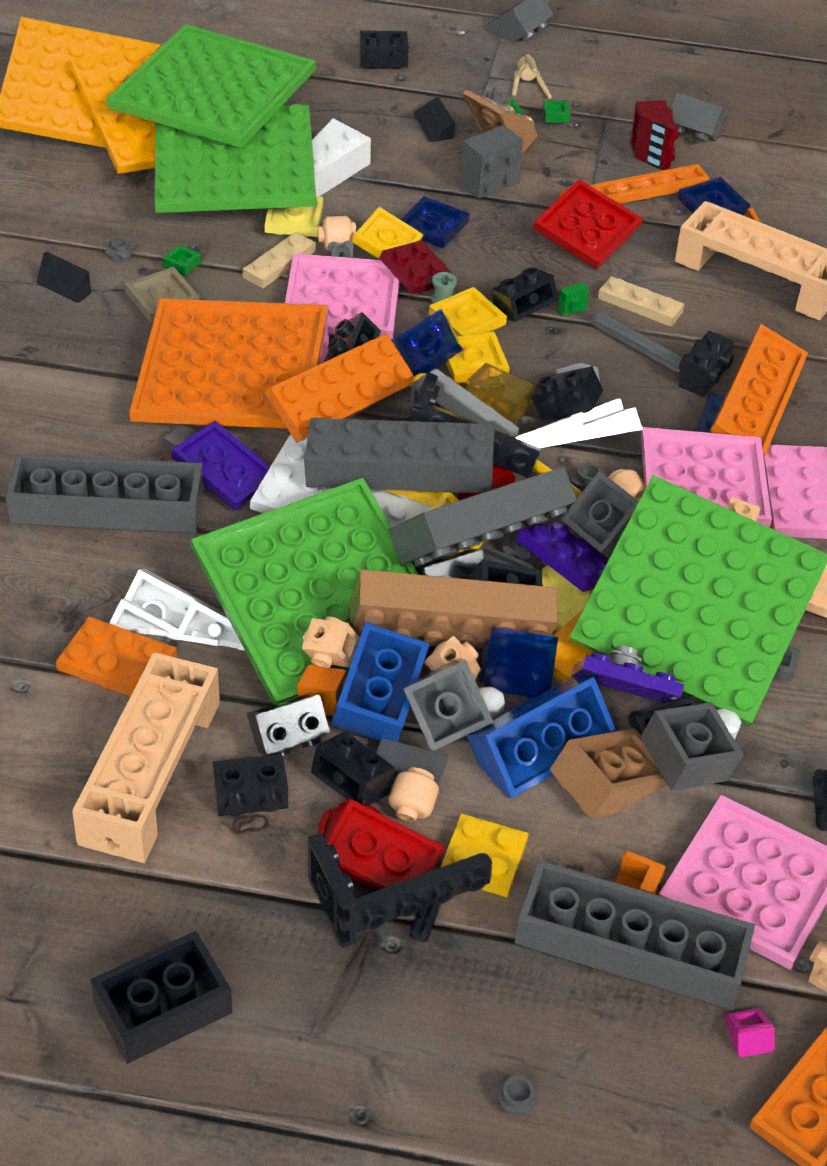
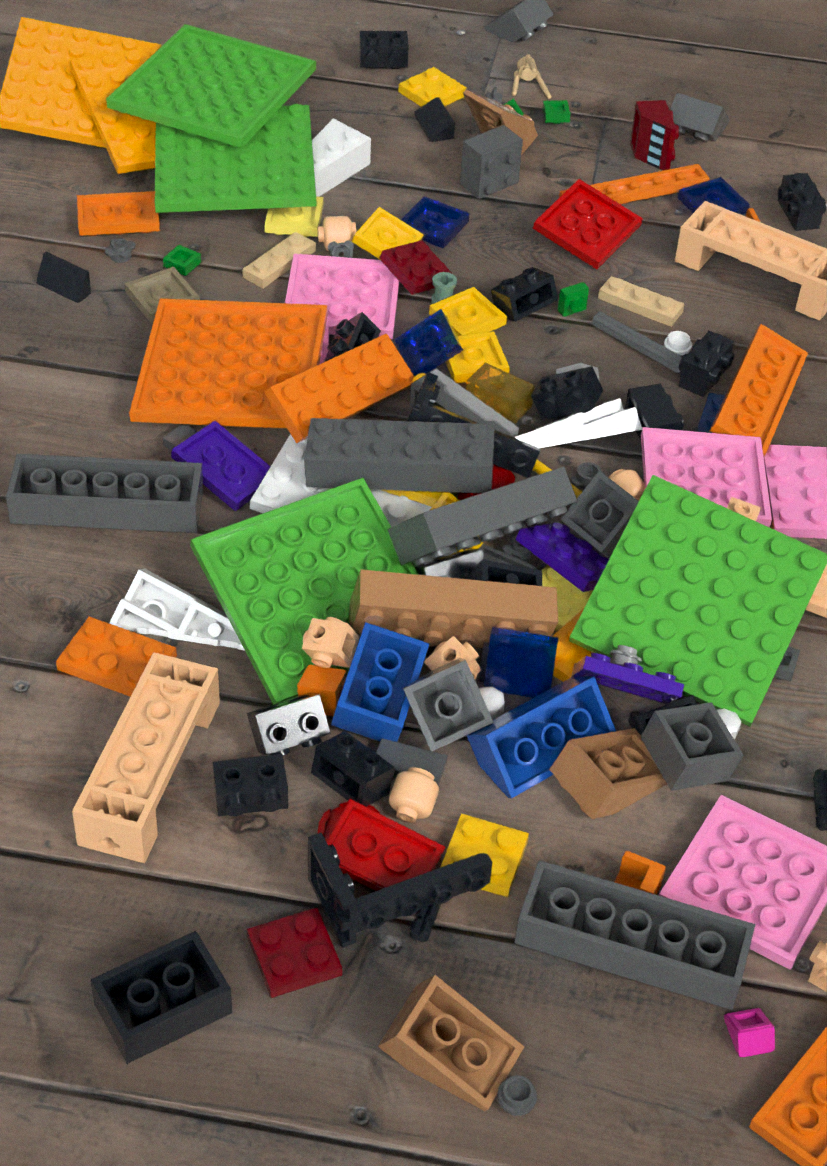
(117, 213): none -> orange plate
(294, 952): none -> dark red plate
(430, 85): none -> yellow plate
(451, 1043): none -> medium nougat slope
(654, 408): none -> black brick
(678, 342): none -> white plate
(801, 201): none -> black brick

